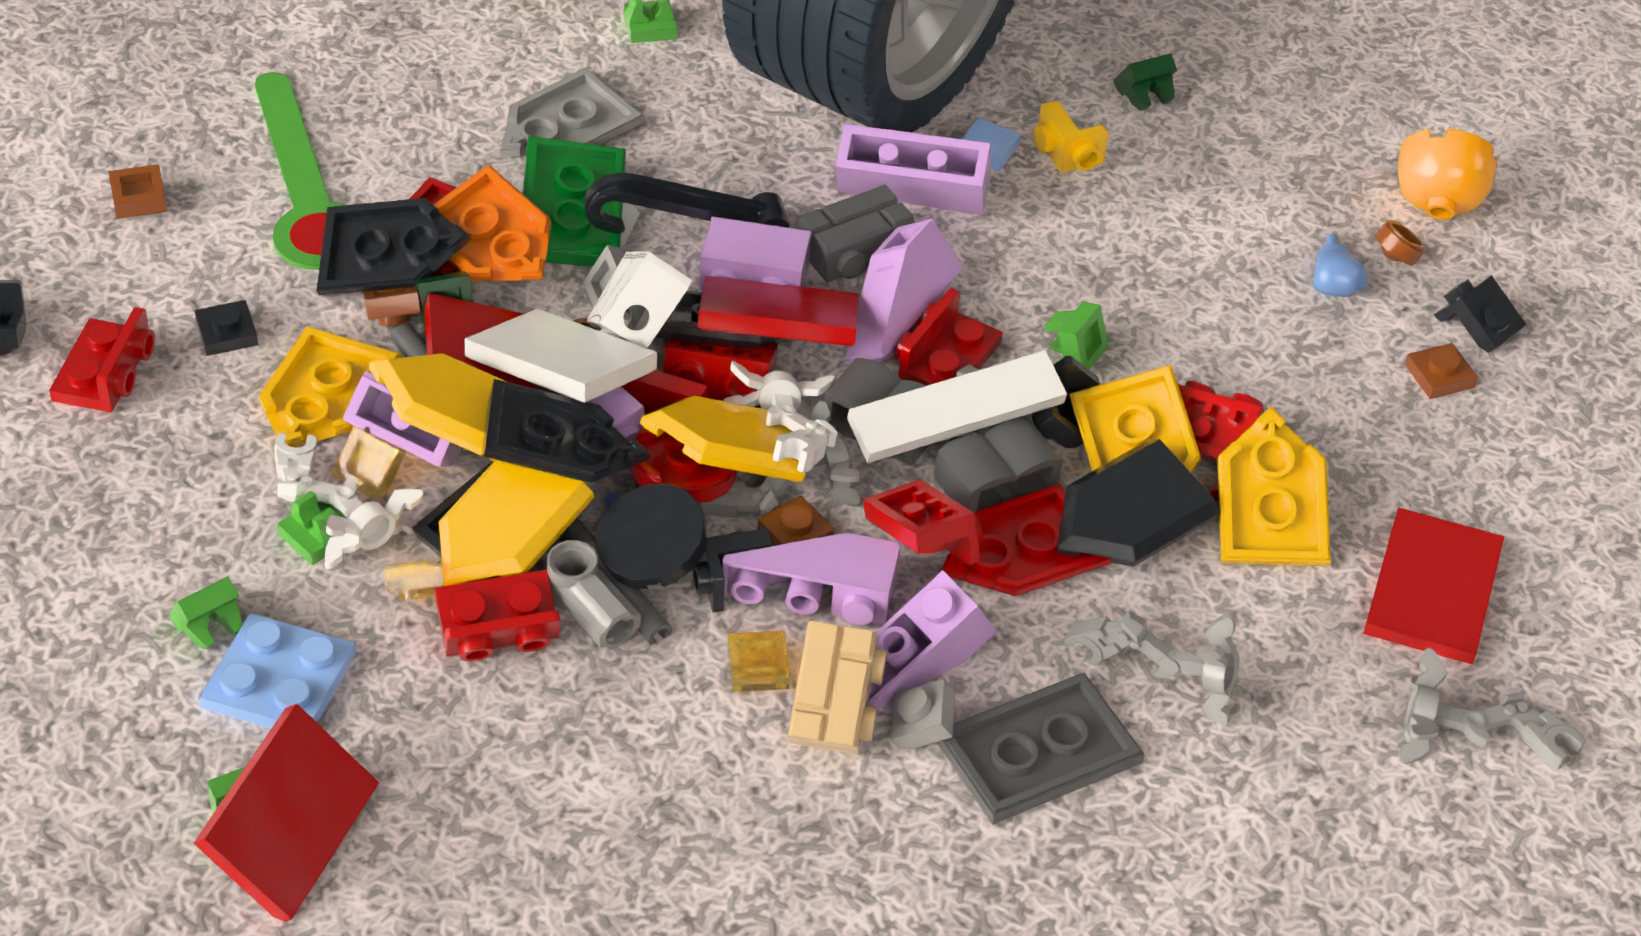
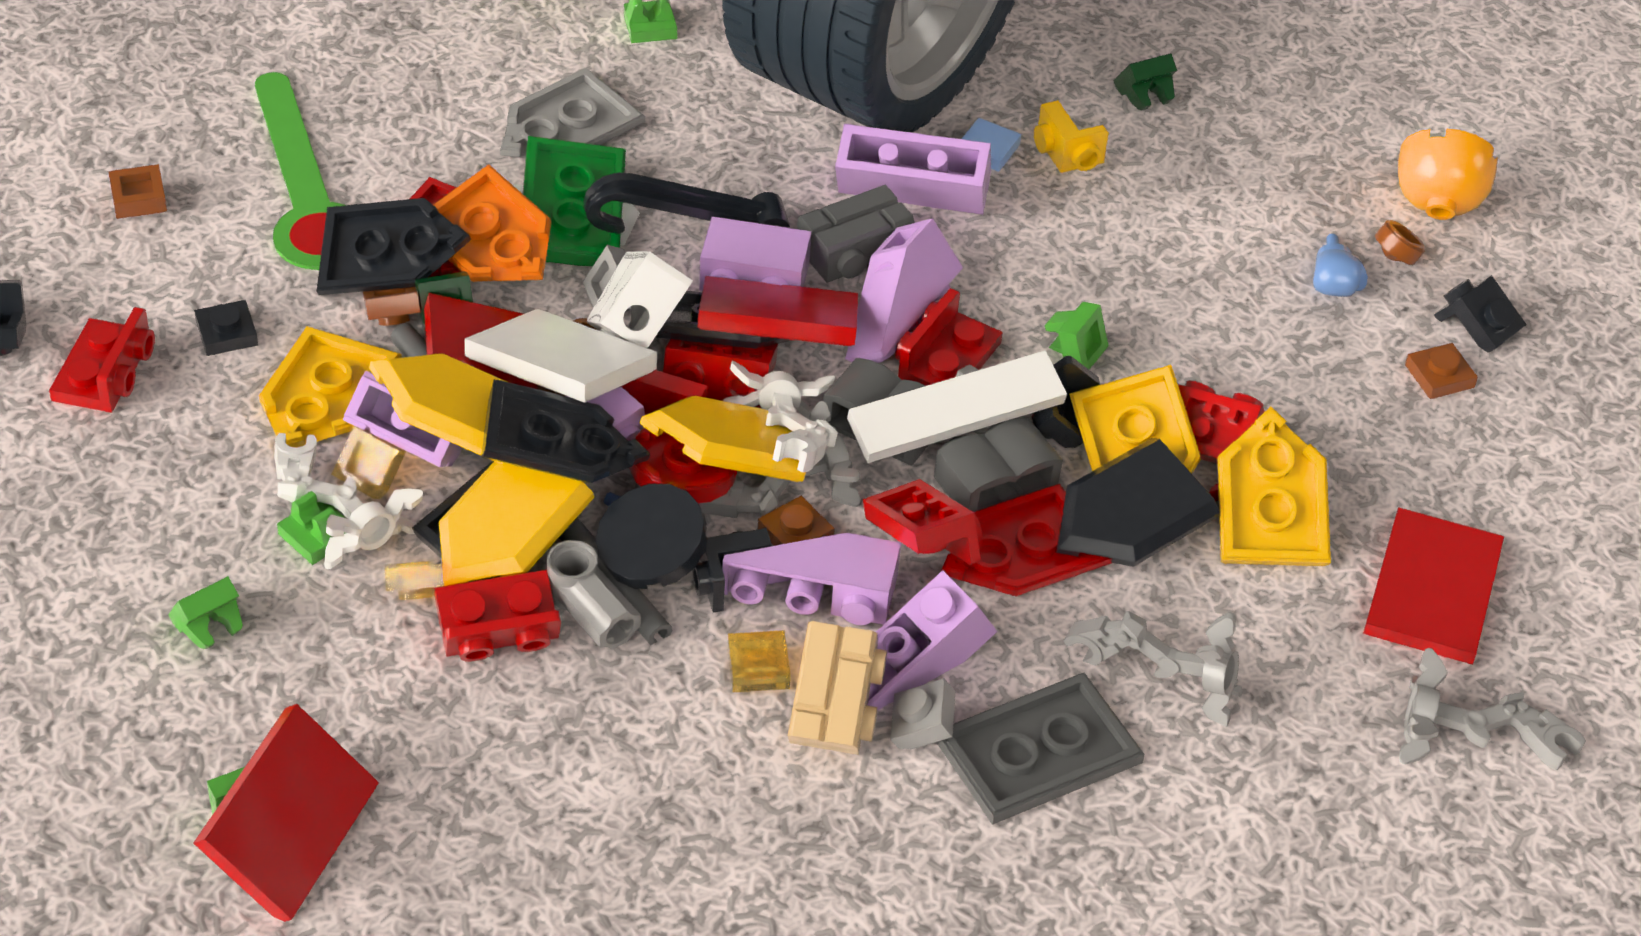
(275, 668): light blue plate -> none

